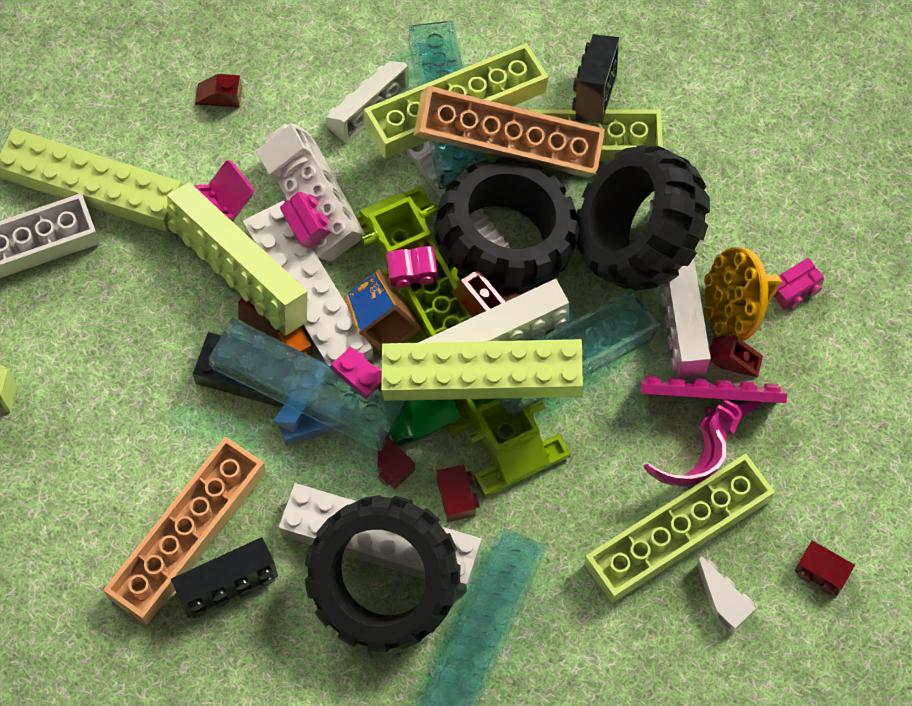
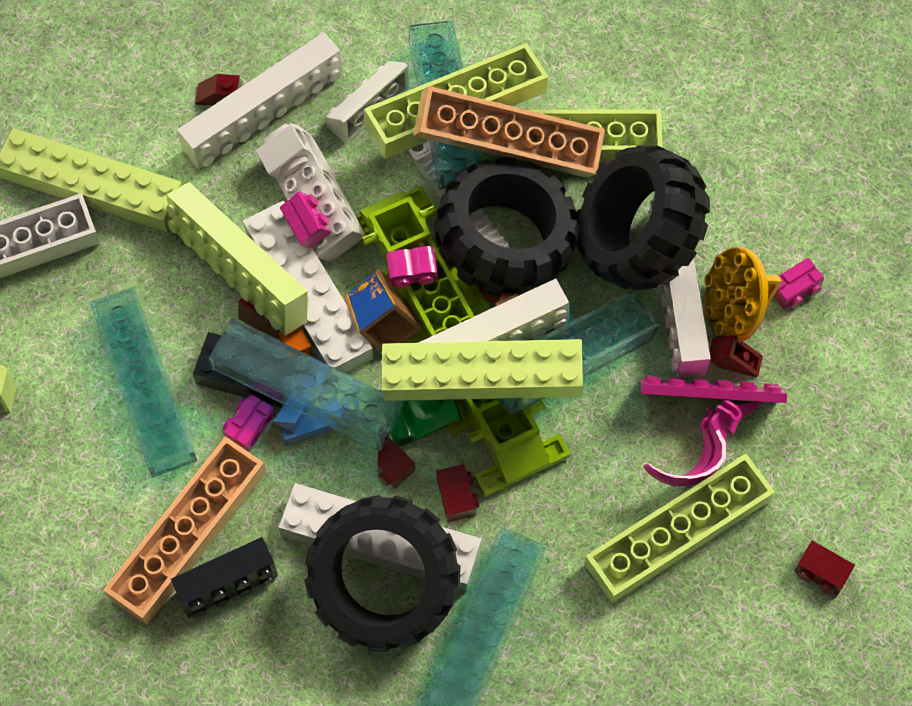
(143, 382): none -> clear light blue brick
(228, 190): dark pink bracket -> none
(249, 422): none -> dark pink brick
(260, 101): none -> white brick
(358, 372): dark pink bracket -> none
(477, 294): brick -> none
(596, 78): black brick -> none
(725, 601): white slope -> none

